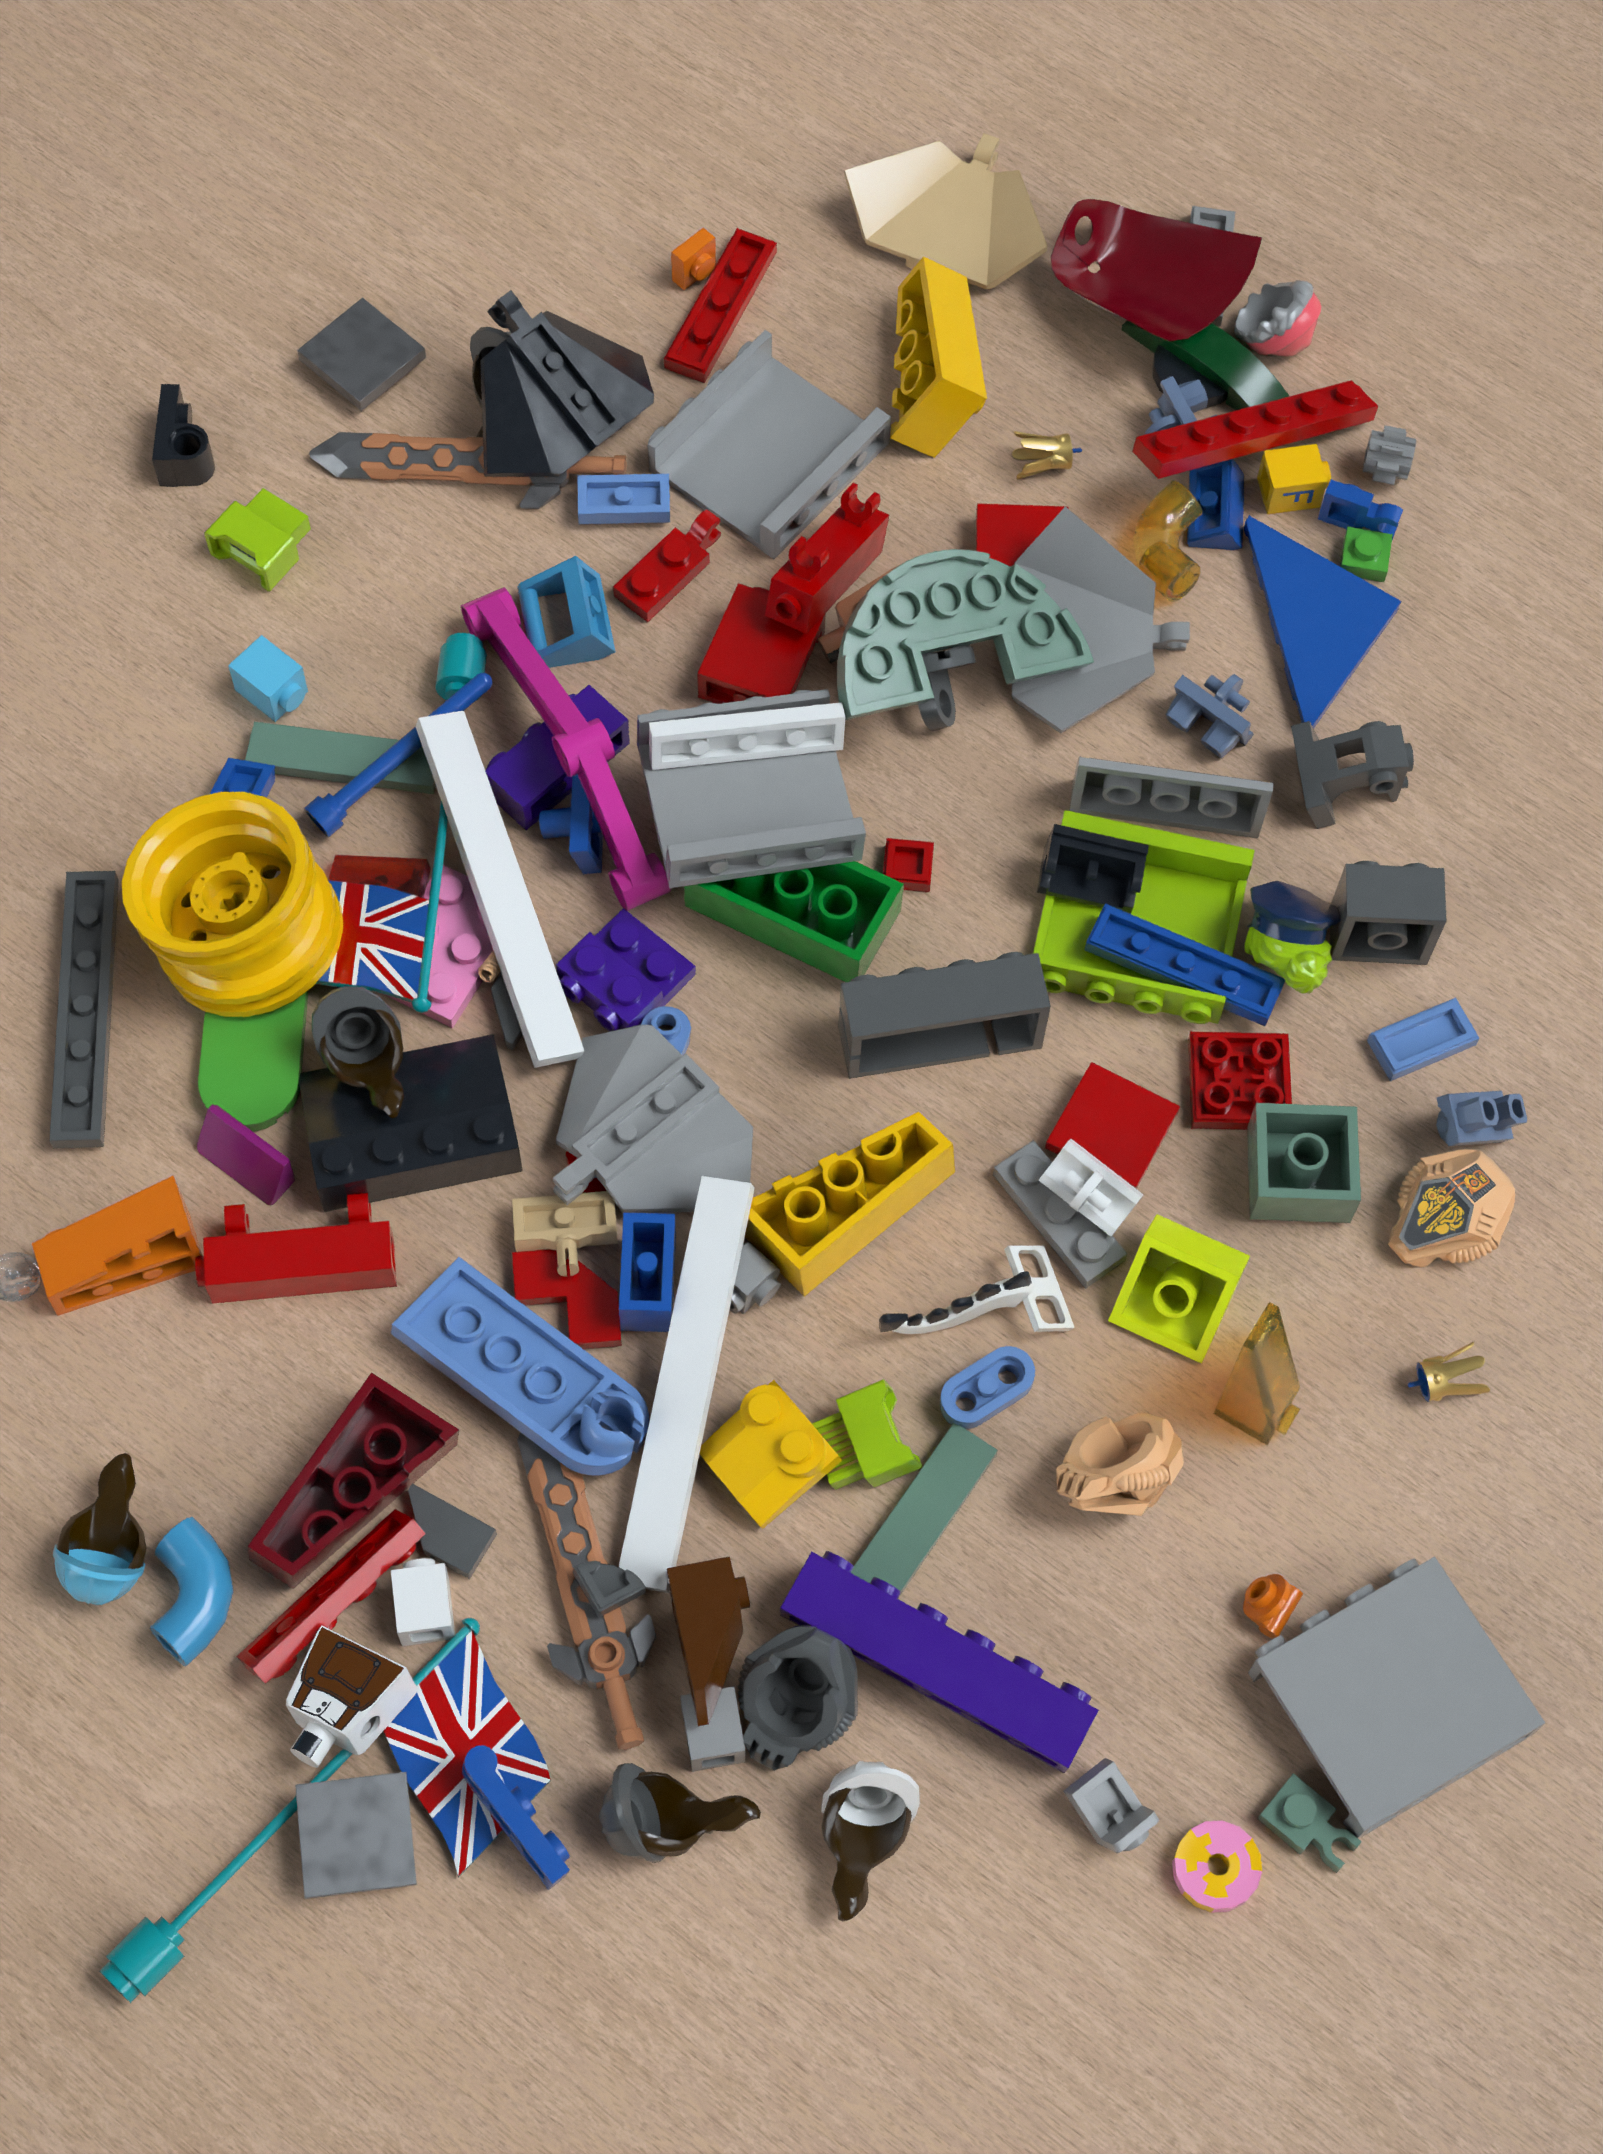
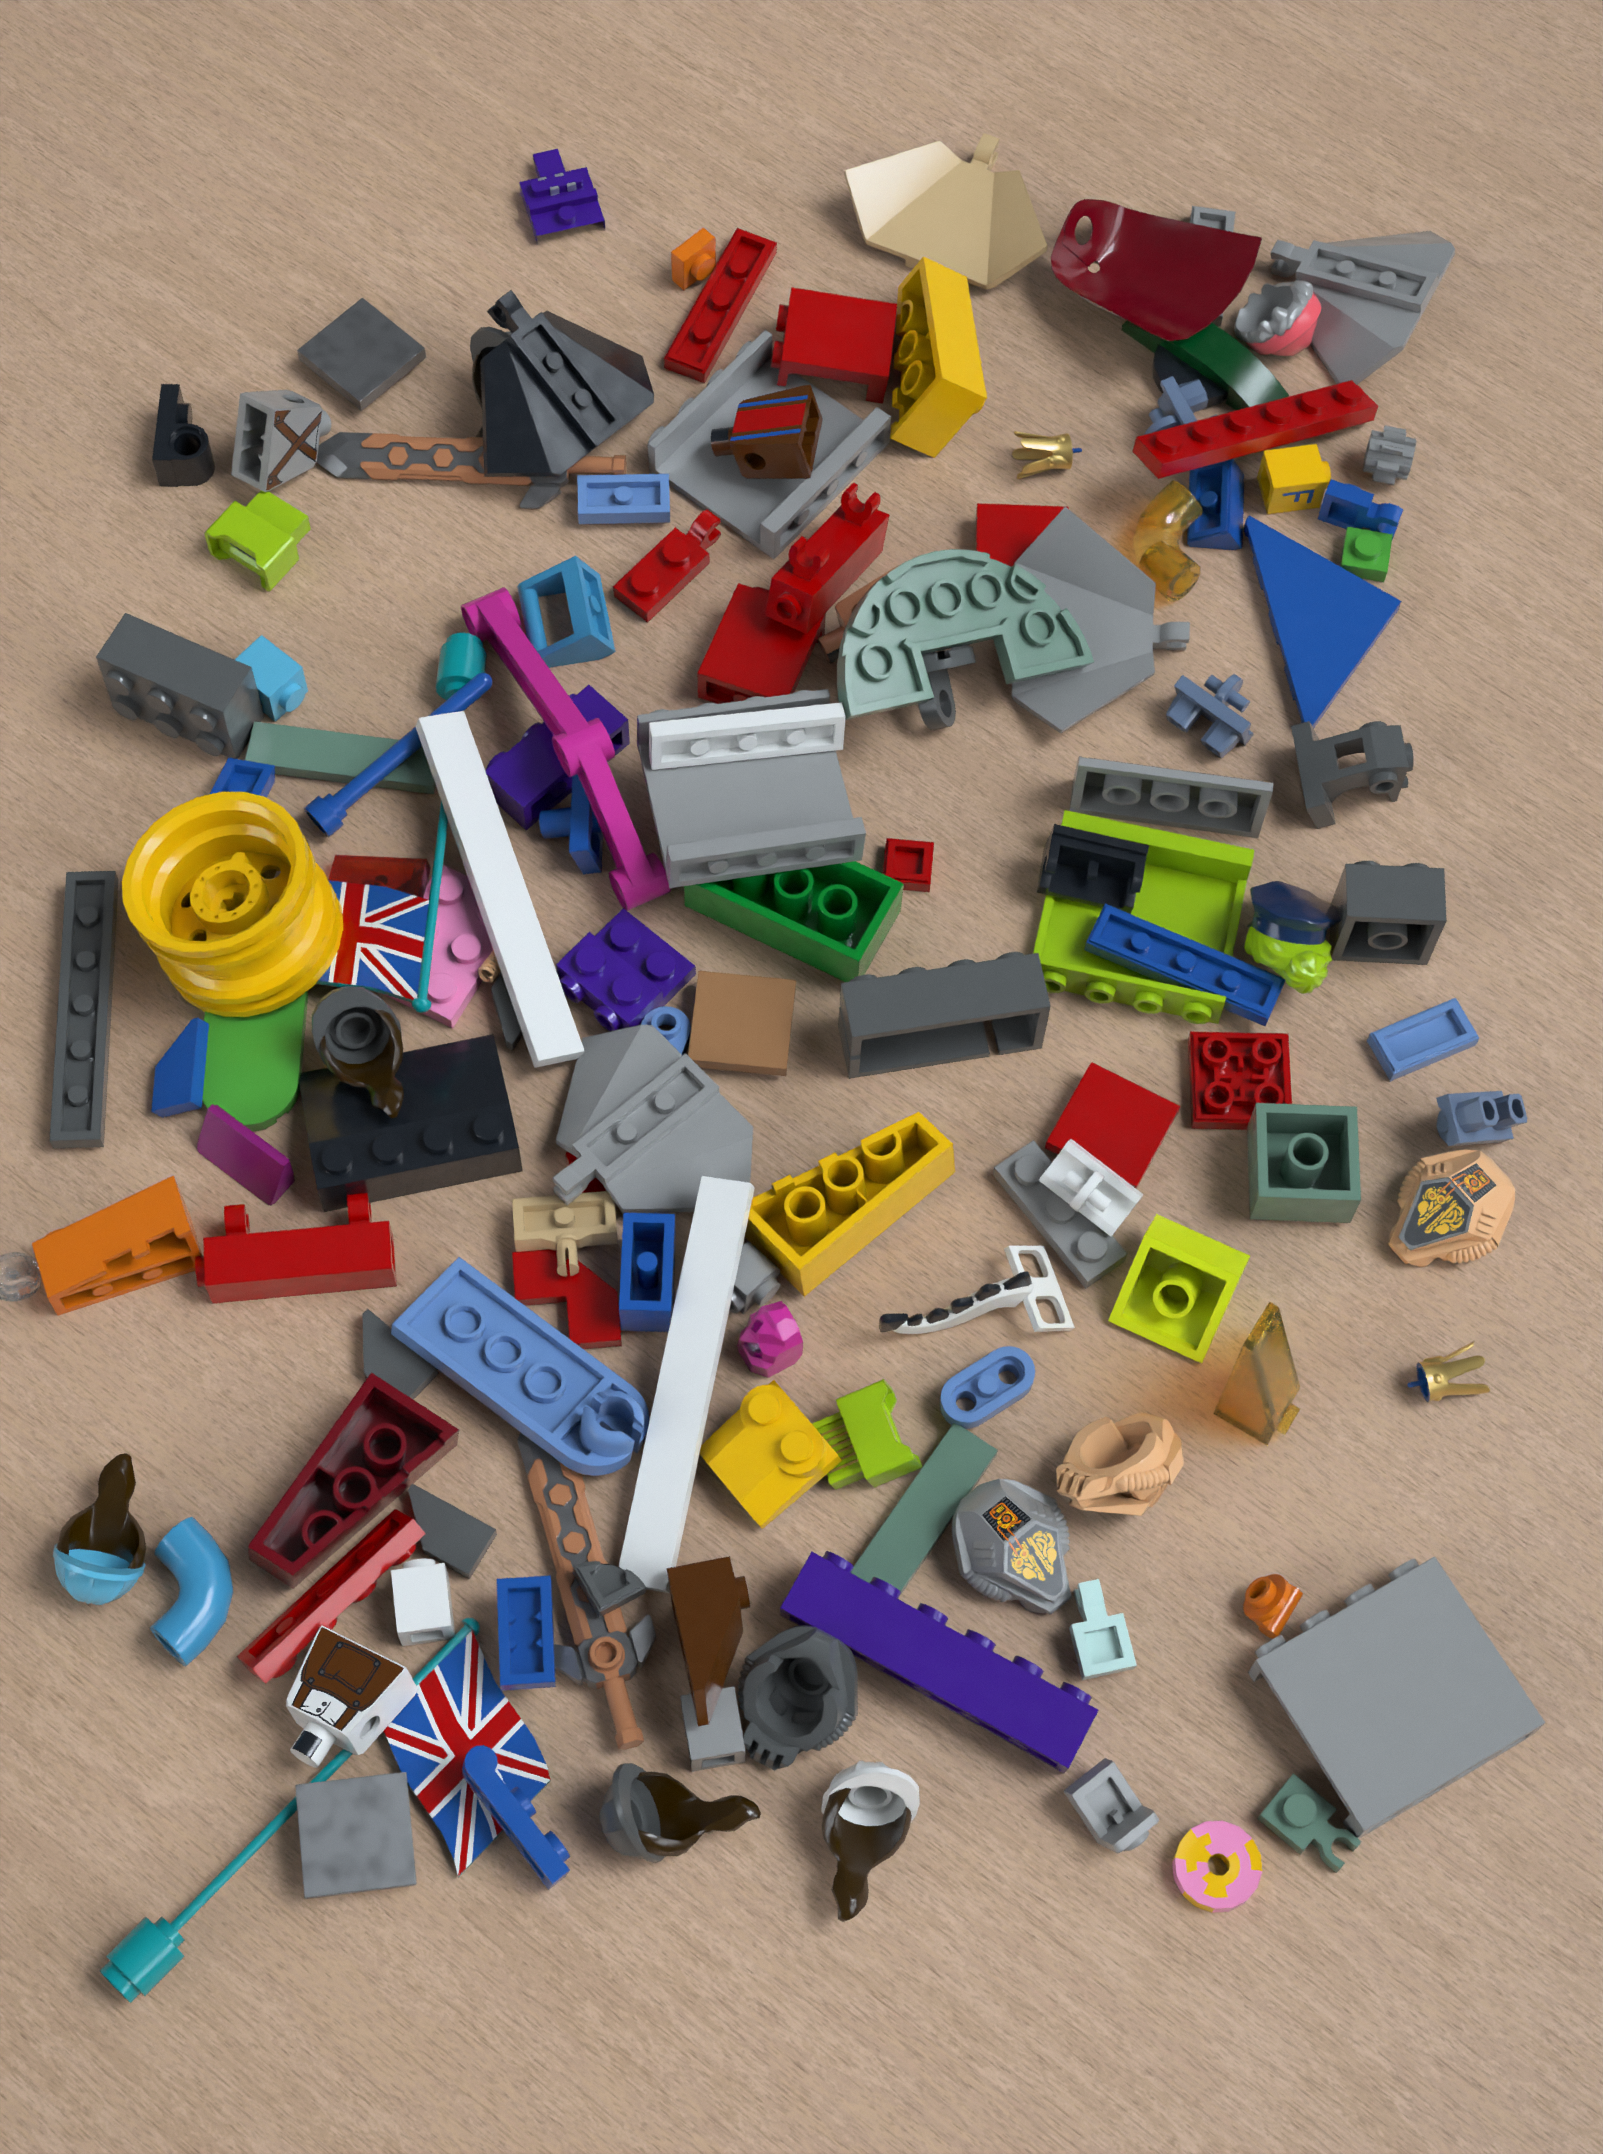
(180, 687): none -> dark grey brick
(182, 1072): none -> blue tile
(276, 437): none -> light grey torso
(392, 1359): none -> dark grey tile
(526, 1633): none -> blue tile
(558, 197): none -> dark purple piece
(742, 1023): none -> medium nougat tile
(770, 1340): none -> dark pink rock
(773, 435): none -> reddish brown torso
(836, 339): none -> red panel
(1013, 1545): none -> light grey helmet
(1101, 1640): none -> light aqua plate
(1367, 294): none -> light grey panel

